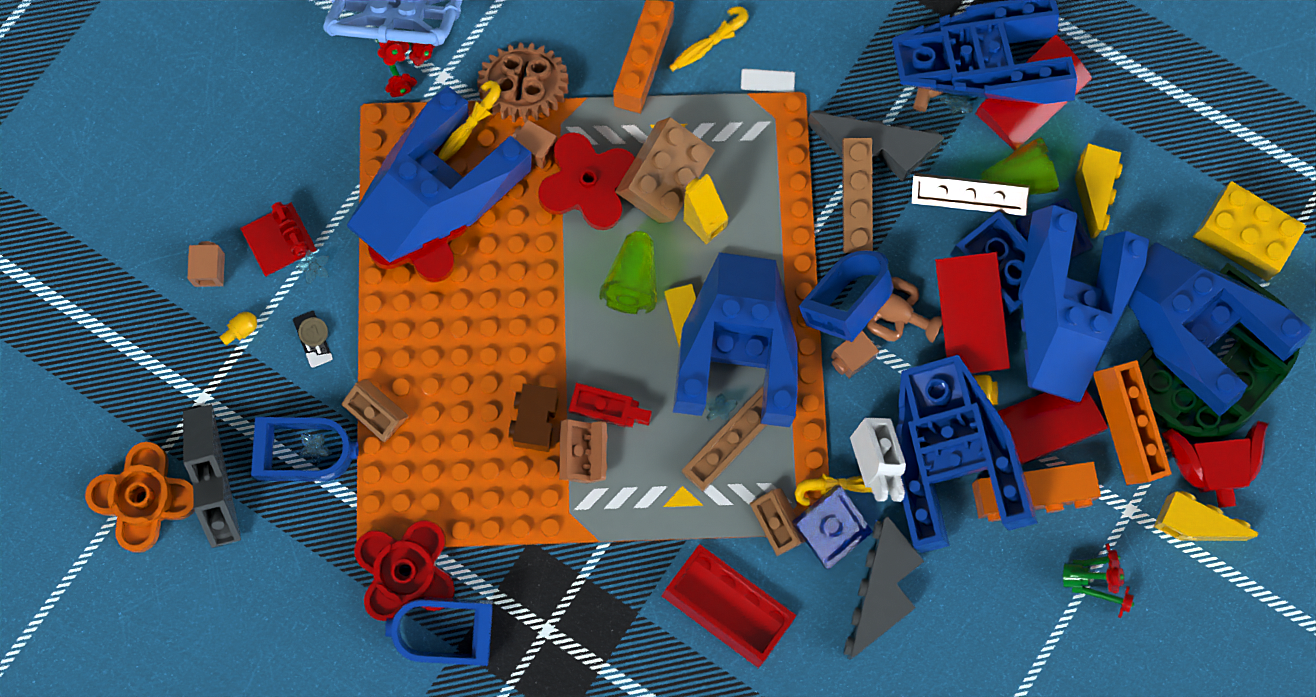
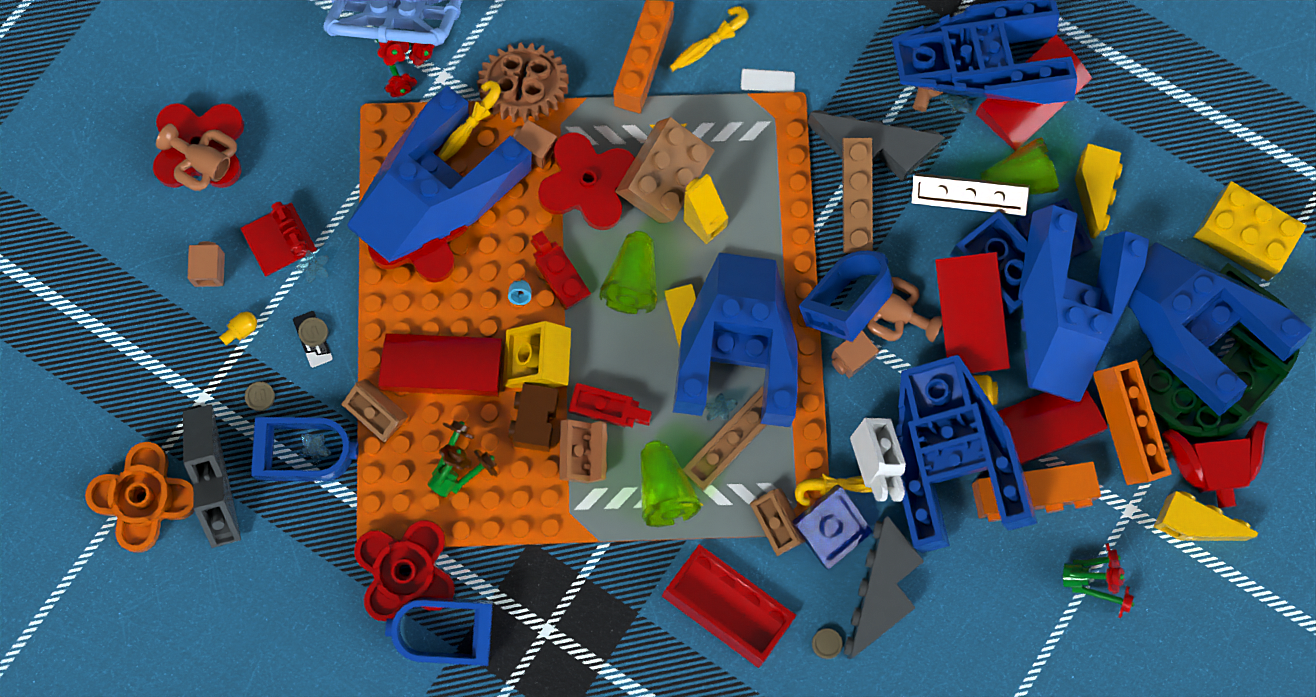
(191, 129): none -> red plant
(200, 156): none -> nougat piece
(259, 396): none -> dark tan piece
(441, 364): none -> red slope
(444, 476): none -> plant
(513, 292): none -> medium azure hinge
(537, 355): none -> yellow slope
(559, 271): none -> red hinge
(664, 487): none -> clear neon green cone
(826, 643): none -> dark tan piece

